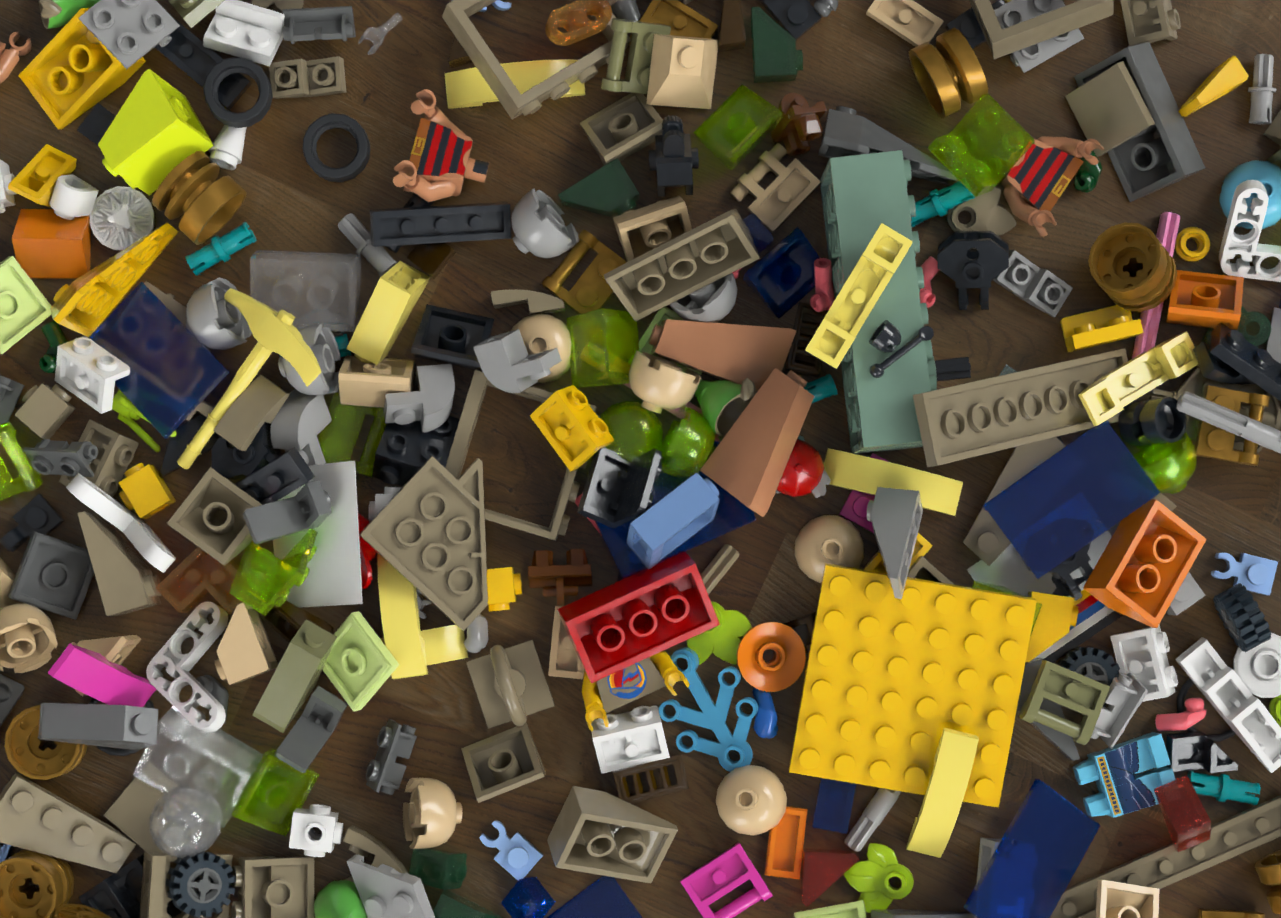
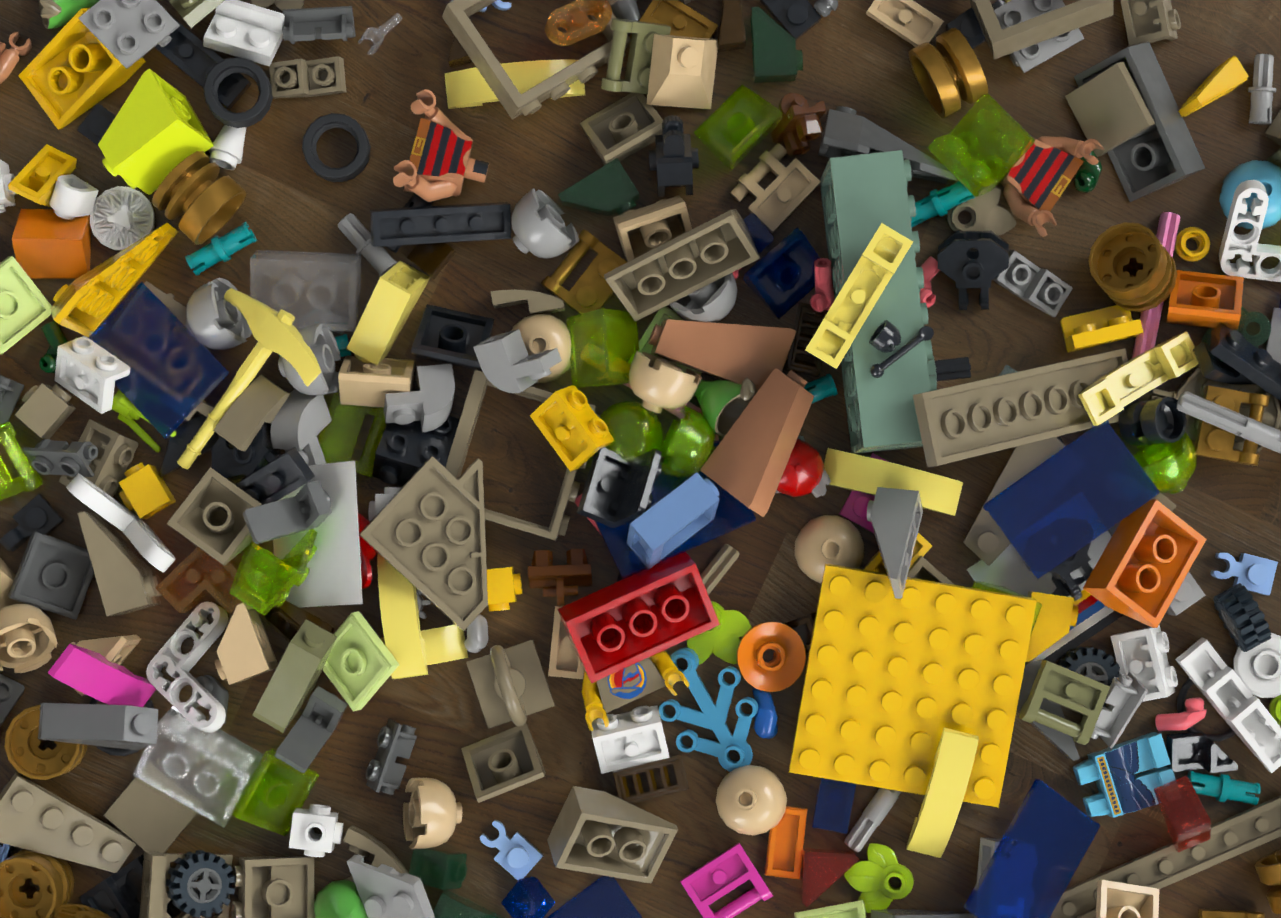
(185, 822): clear cylinder -> none

